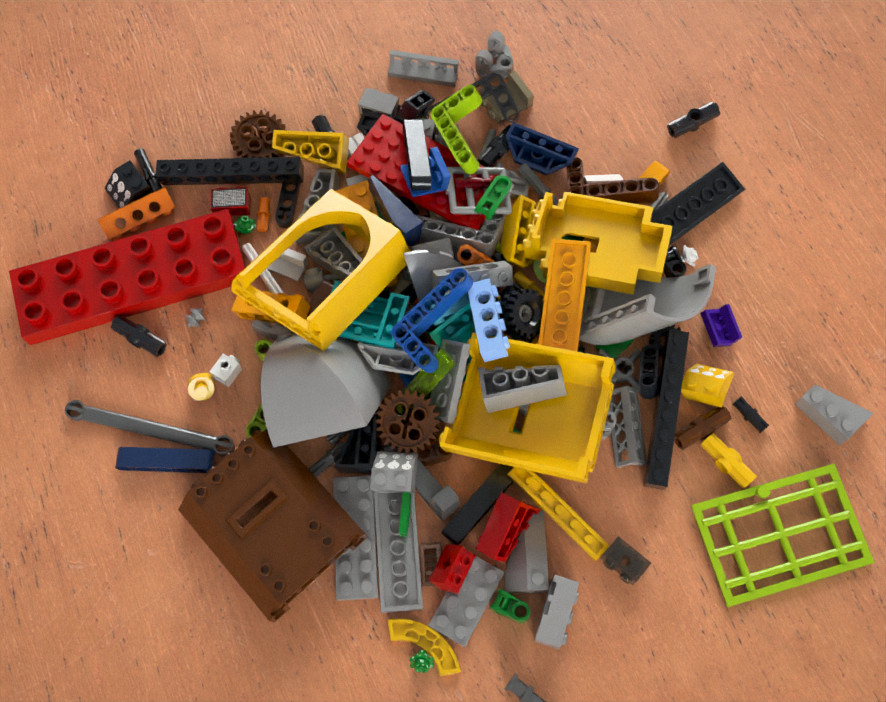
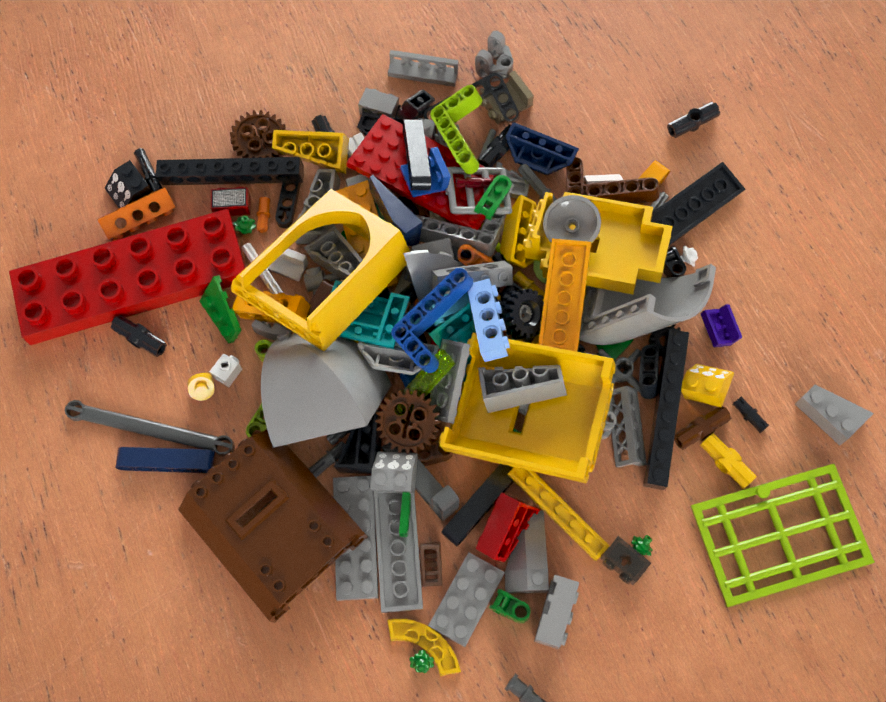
(195, 316): light grey wheel -> none
(217, 308): none -> green wing
(452, 568): red brick -> none
(572, 211): none -> light grey dish
(642, 545): none -> green plant

